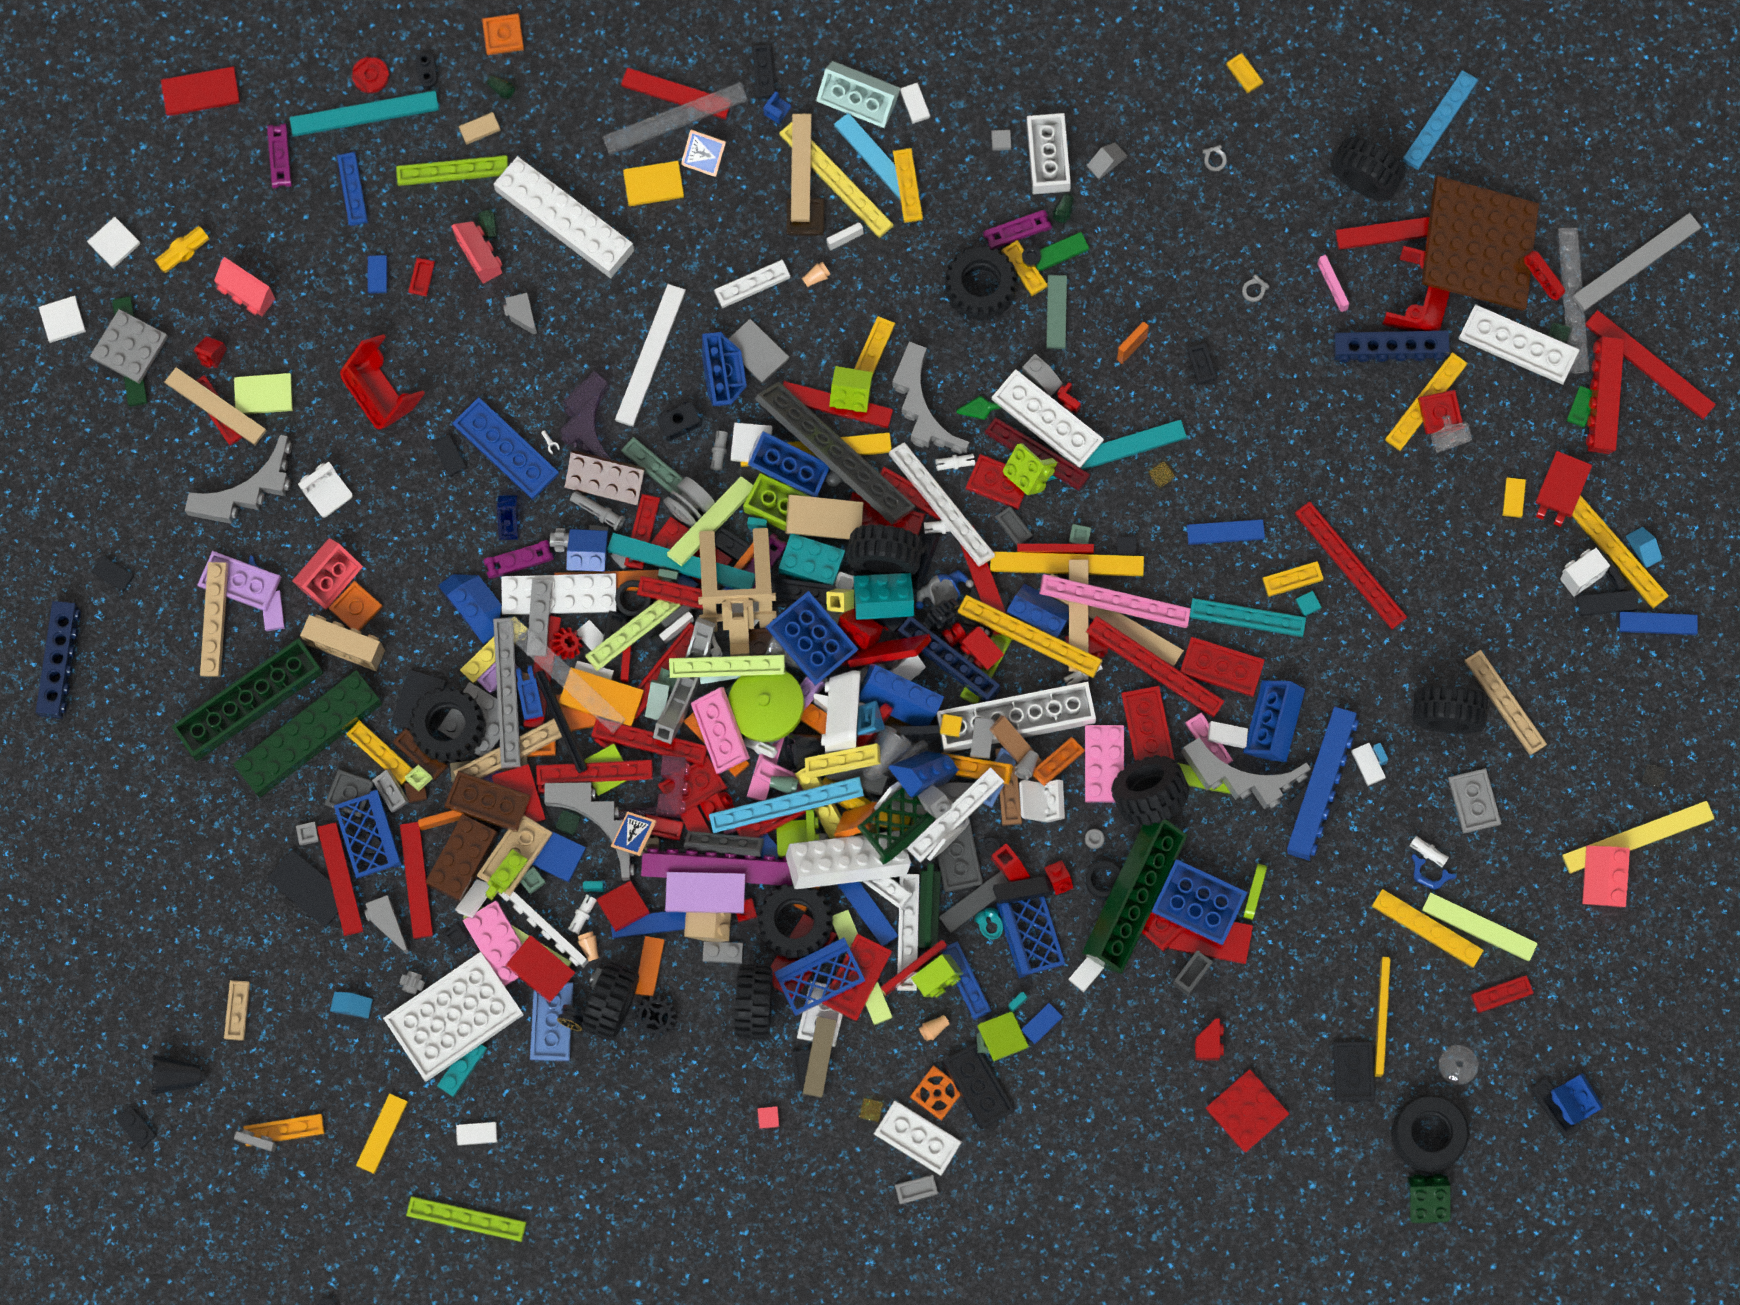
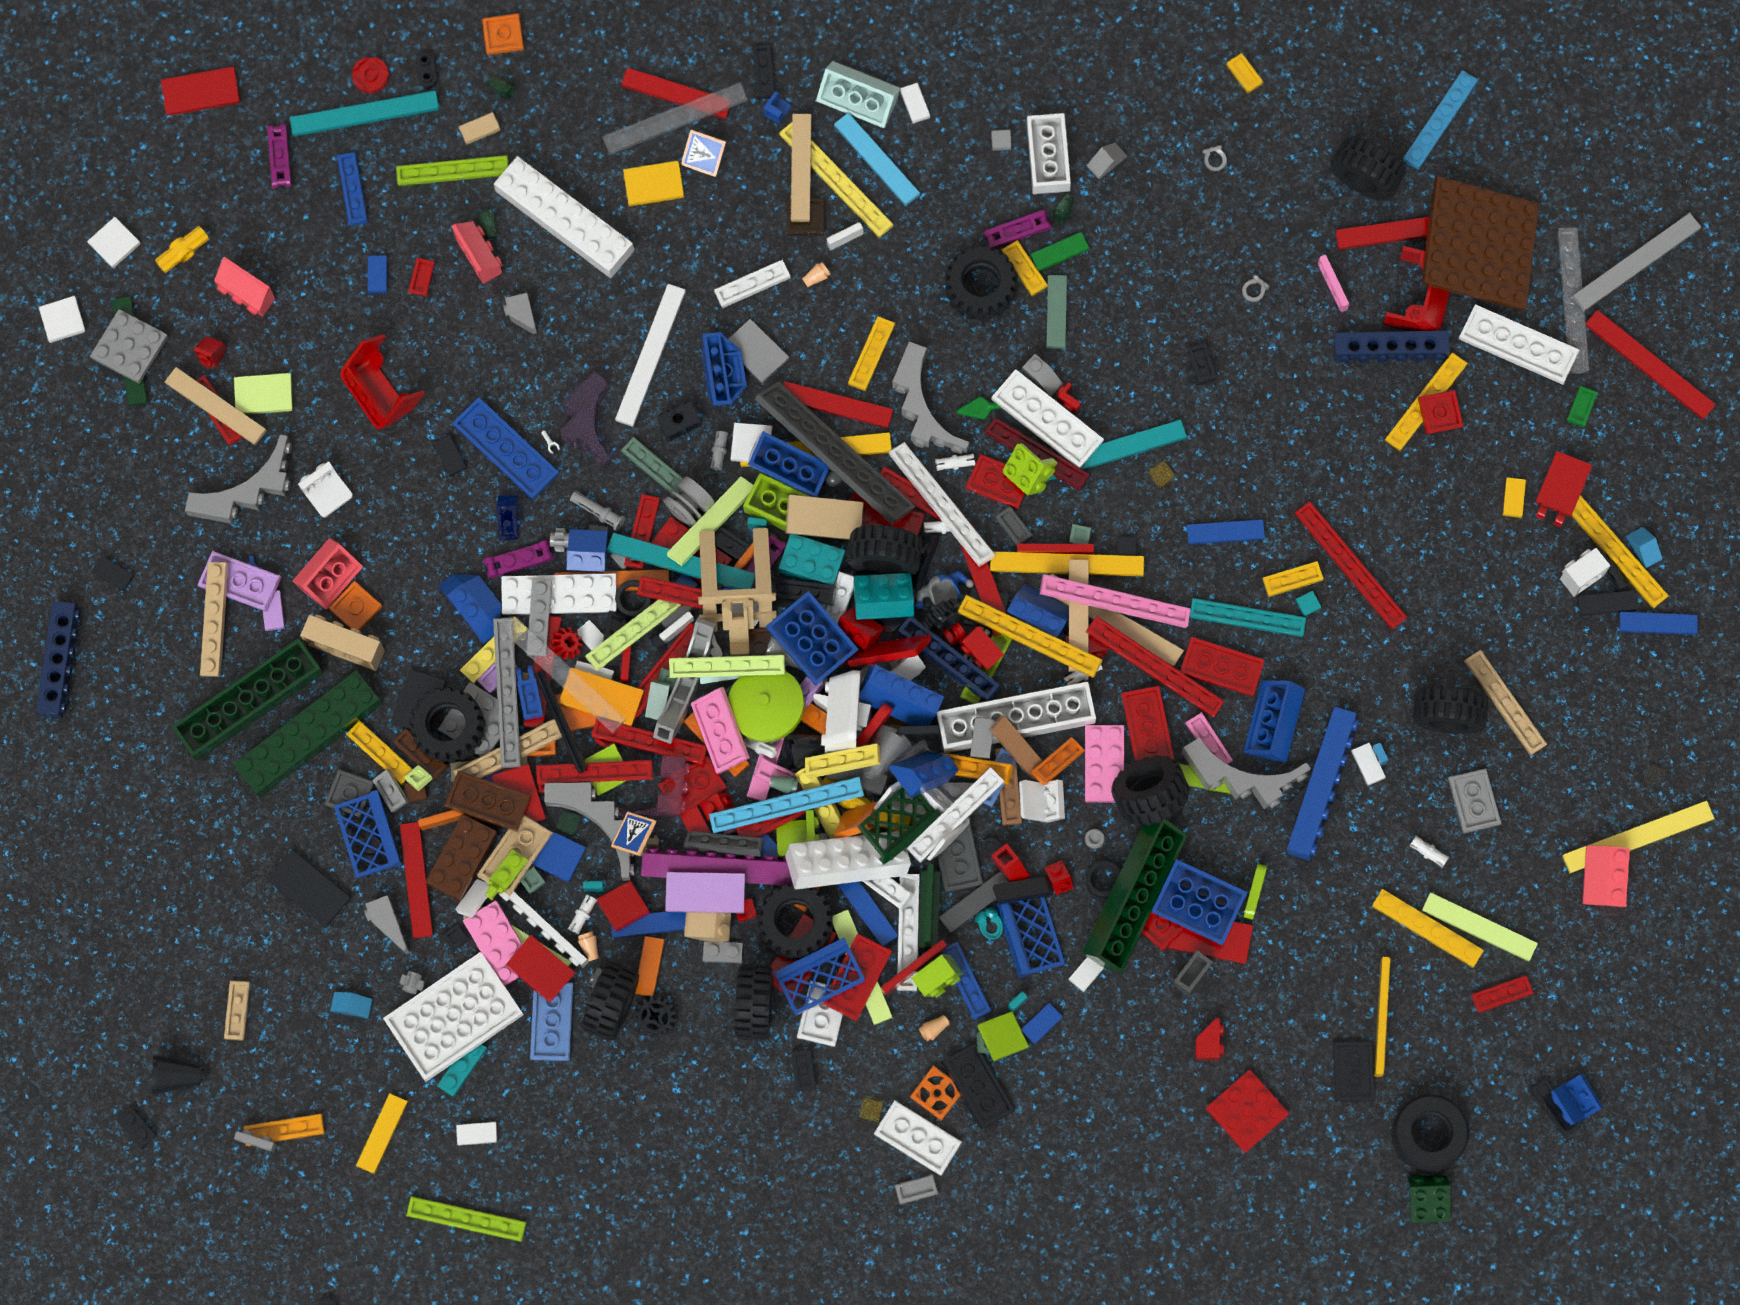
(307, 833): light grey plate -> none
(340, 879): red tile -> none
(571, 1017): black wheel -> none
(604, 477): plate -> none
(666, 827): red tile -> none
(667, 575): sand green plate -> none
(768, 1117): coral tile -> none
(819, 1057): dark tan tile -> none
(840, 600): light yellow brick -> none
(850, 389): lime brick -> none
(869, 719): dark azure slope -> none
(907, 185): yellow tile -> none
(934, 801): light grey brick -> none
(951, 725): yellow tile -> none
(1026, 766): light grey cone -> none
(1031, 257): black tile -> none
(1132, 342): orange tile -> none
(1227, 734): white tile -> none
(1425, 881): blue helmet -> none
(1450, 435): clear plate -> none
(1451, 1071): clear dish -> none
(1548, 282): red beam -> none
(1560, 332): clear green tile -> none
(1605, 395): red brick -> none

